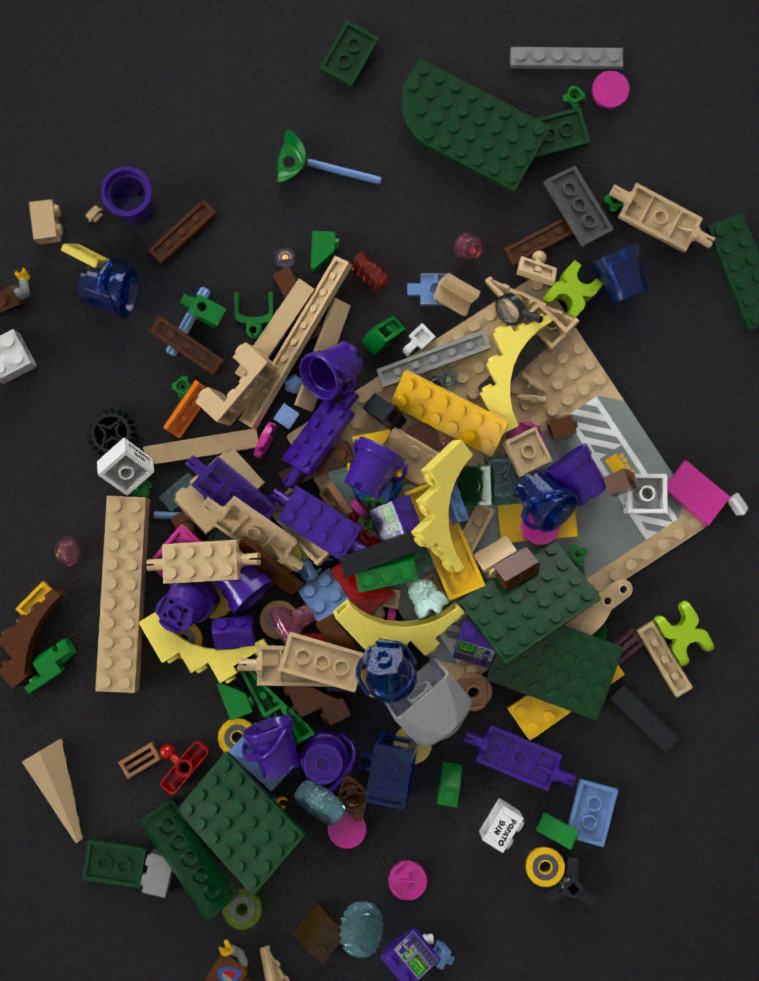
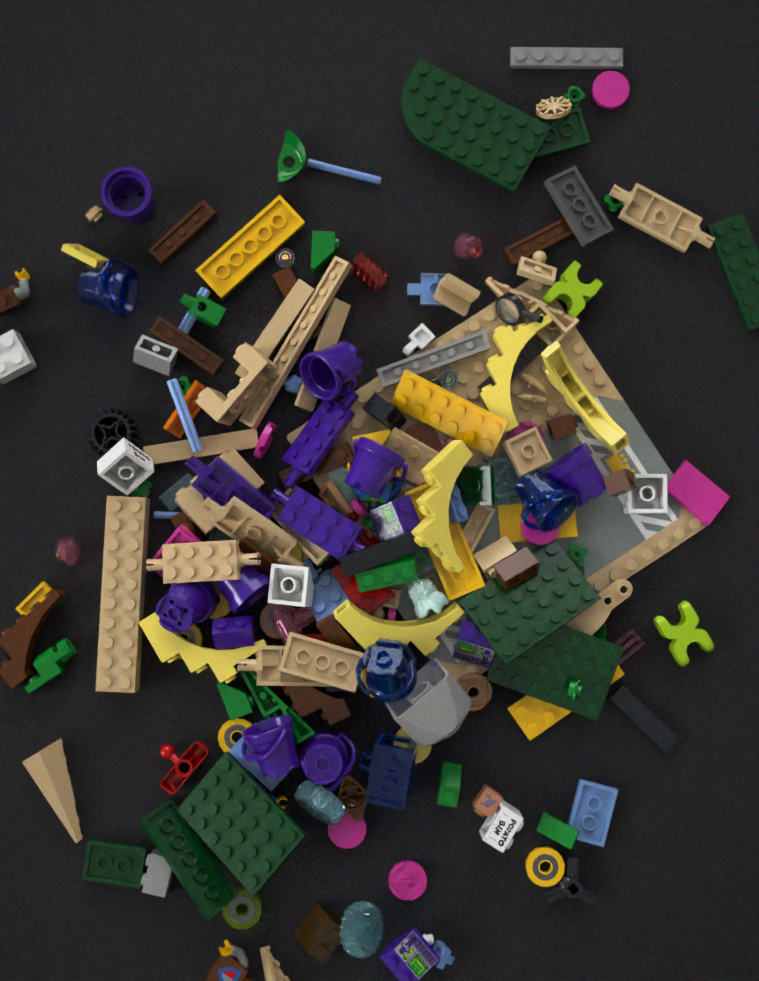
(45, 221): tan brick -> none
(153, 751): medium nougat tile -> none
(155, 355): none -> light grey brick
(184, 415): none -> light blue axle
(250, 246): none -> yellow plate
(253, 321): green piece -> none
(286, 416): light blue tile -> none
(290, 585): none -> white slope
(349, 54): dark green plate -> none
(383, 335): green slope -> none
(487, 801): none -> nougat brick
(519, 757): dark purple plate -> none
(553, 107): none -> tan wheel
(575, 689): none -> green plate
(579, 399): none -> light yellow arch
(621, 273): clear blue piece -> none
(664, 659): tan tile -> none
(737, 504): white slope -> none

